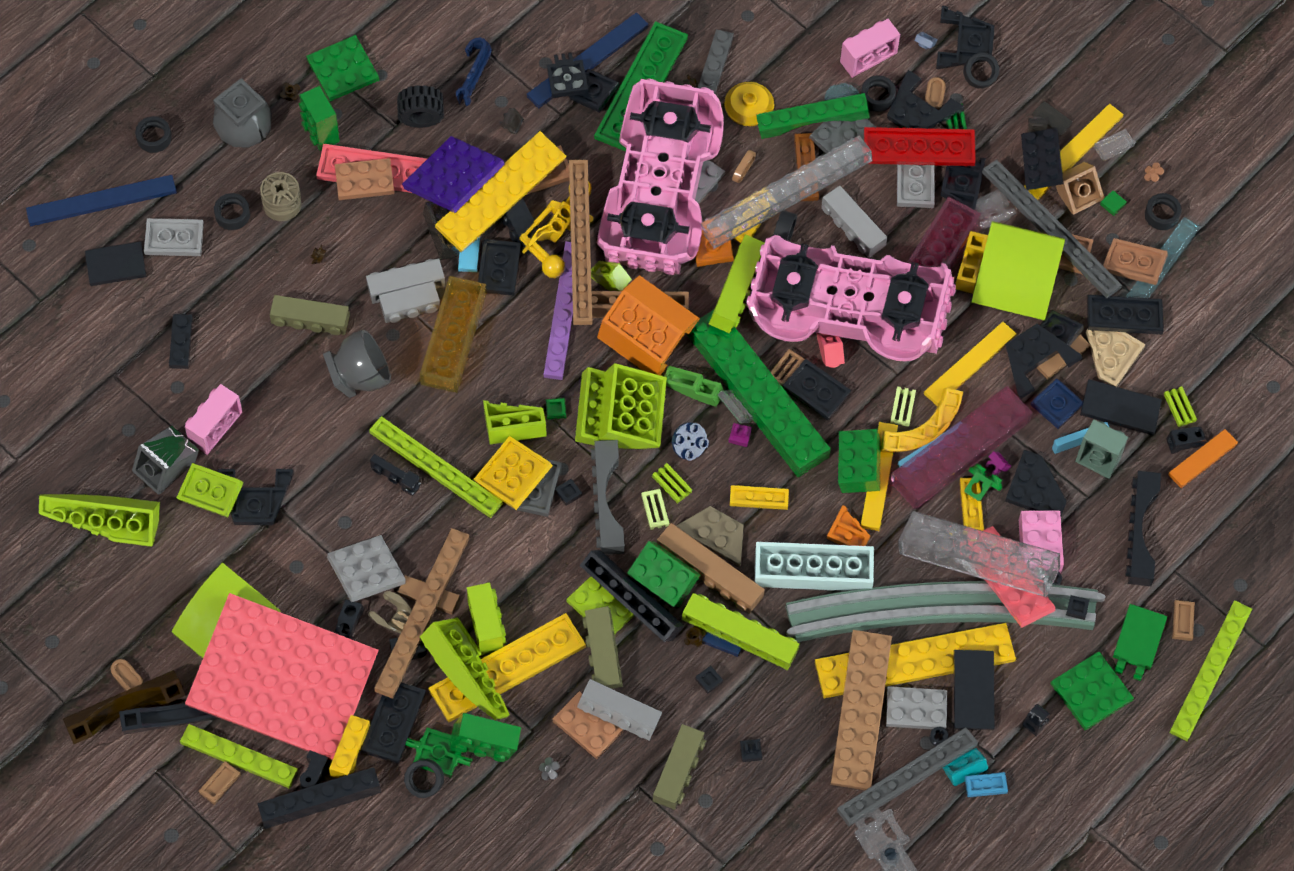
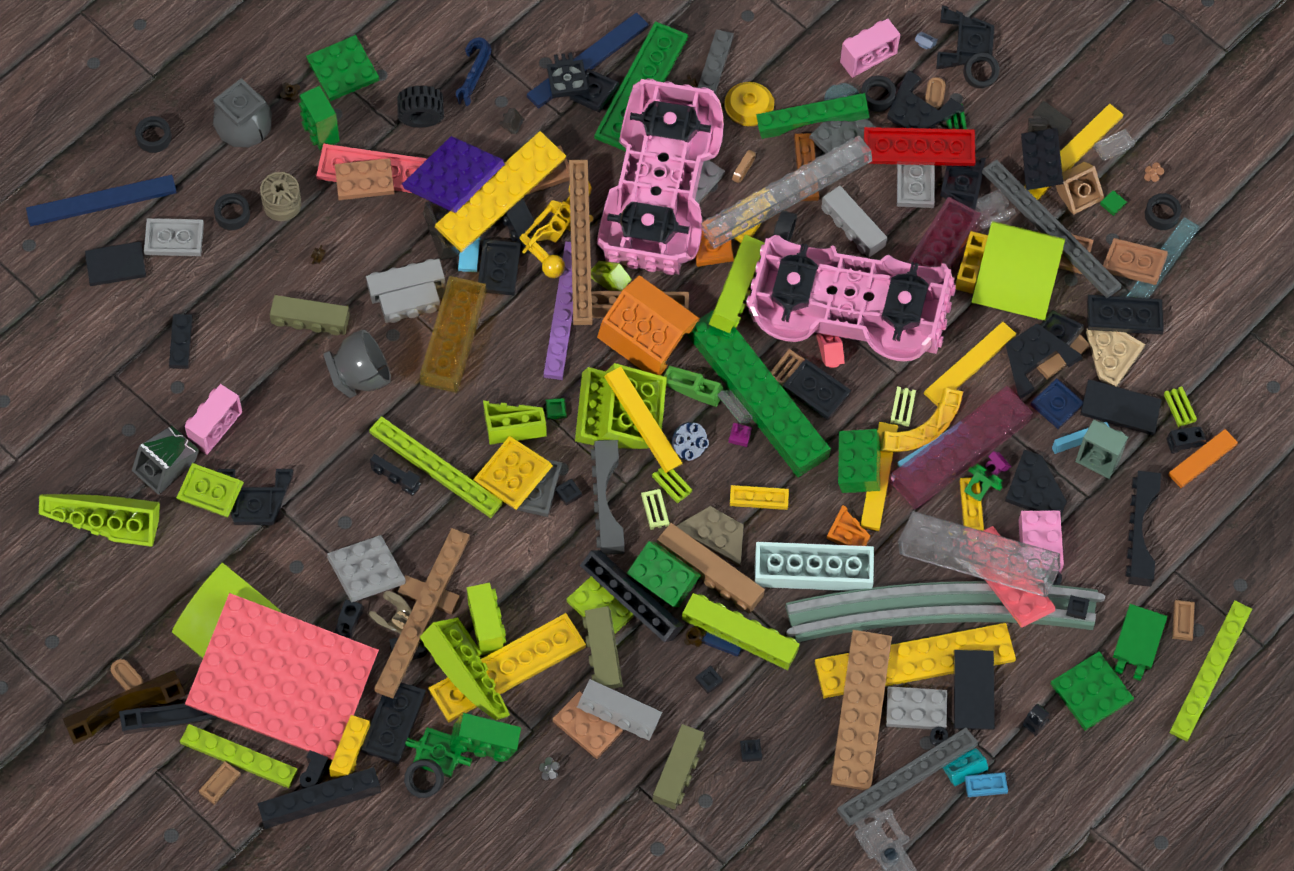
(643, 419): none -> yellow tile

